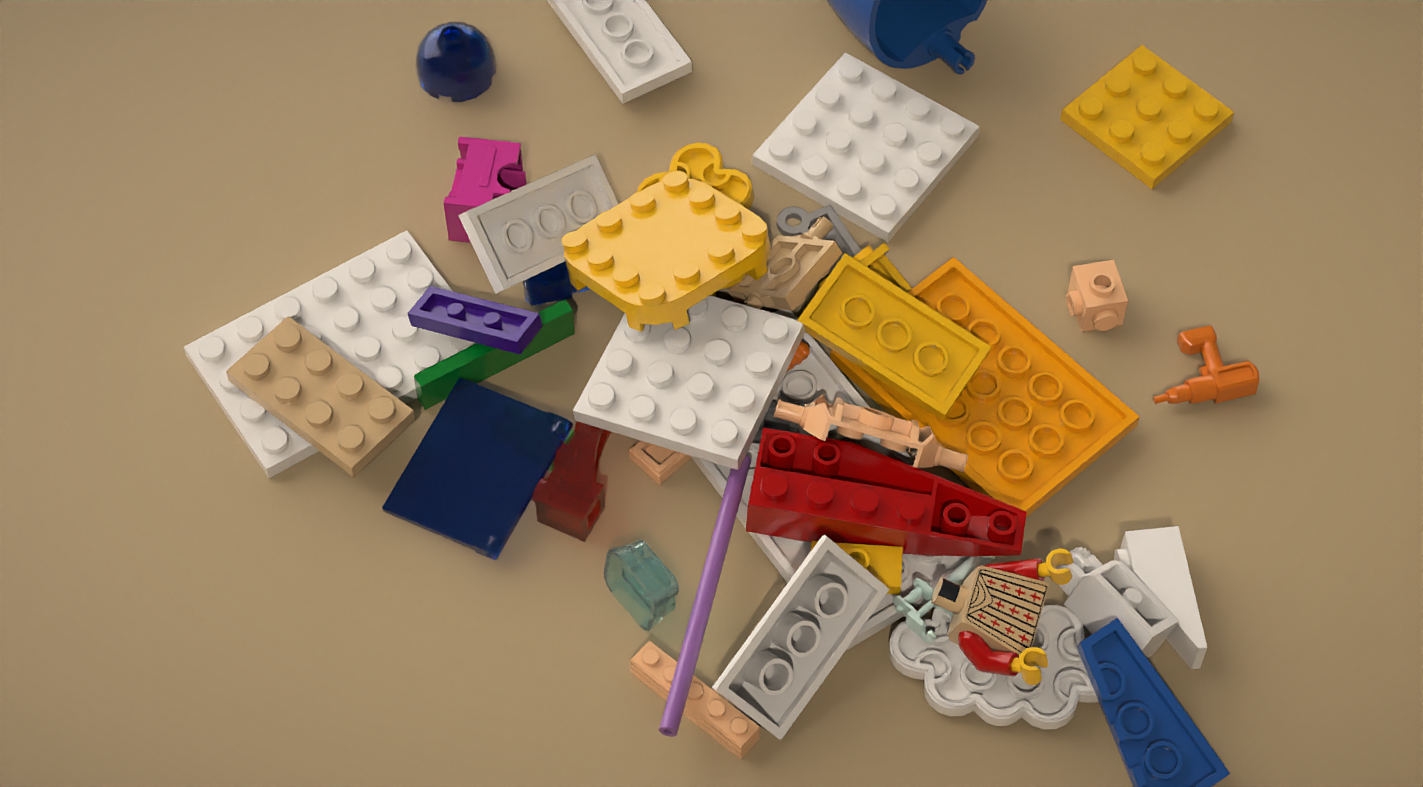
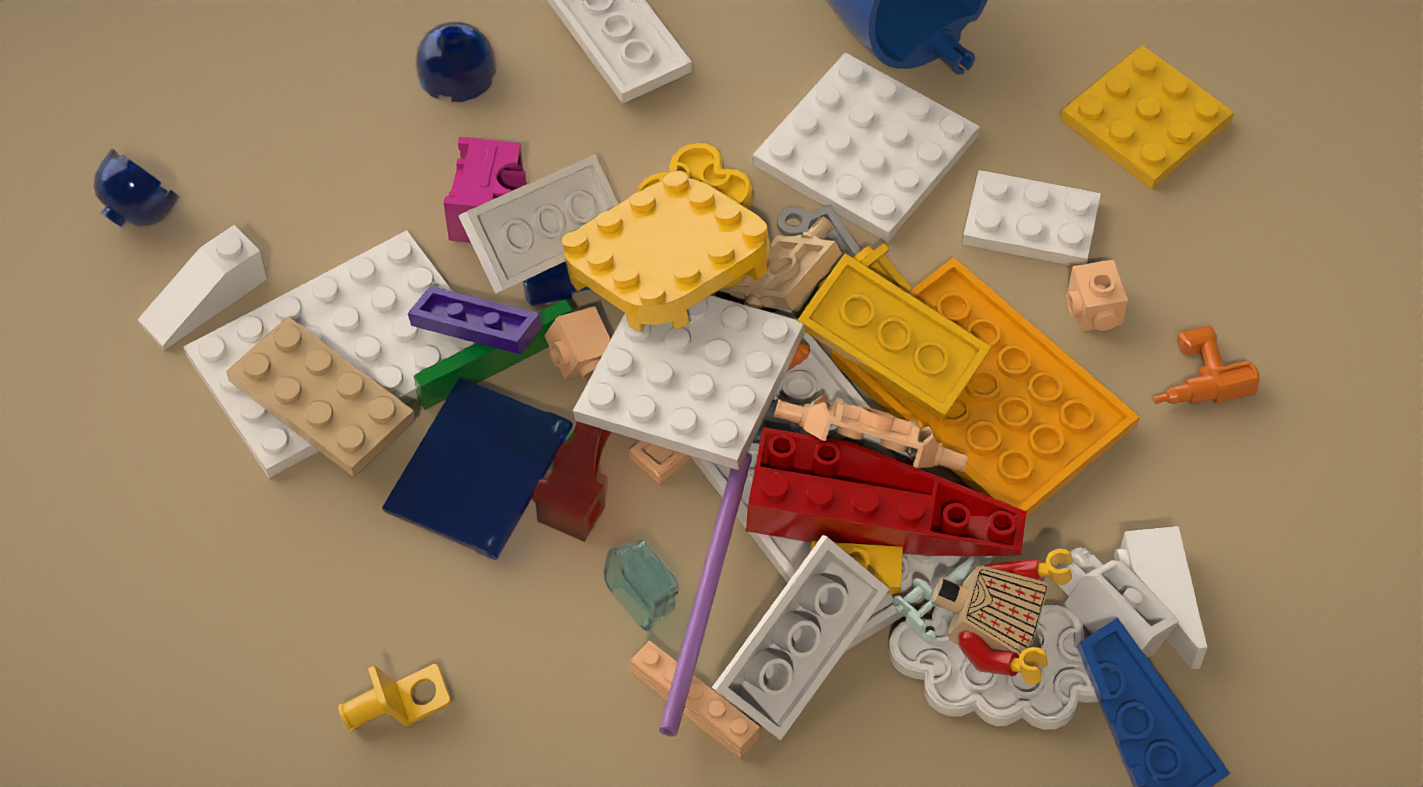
(130, 192): none -> clear blue cylinder
(204, 287): none -> white slope
(395, 698): none -> yellow bracket
(577, 342): none -> light nougat brick
(1031, 218): none -> white plate

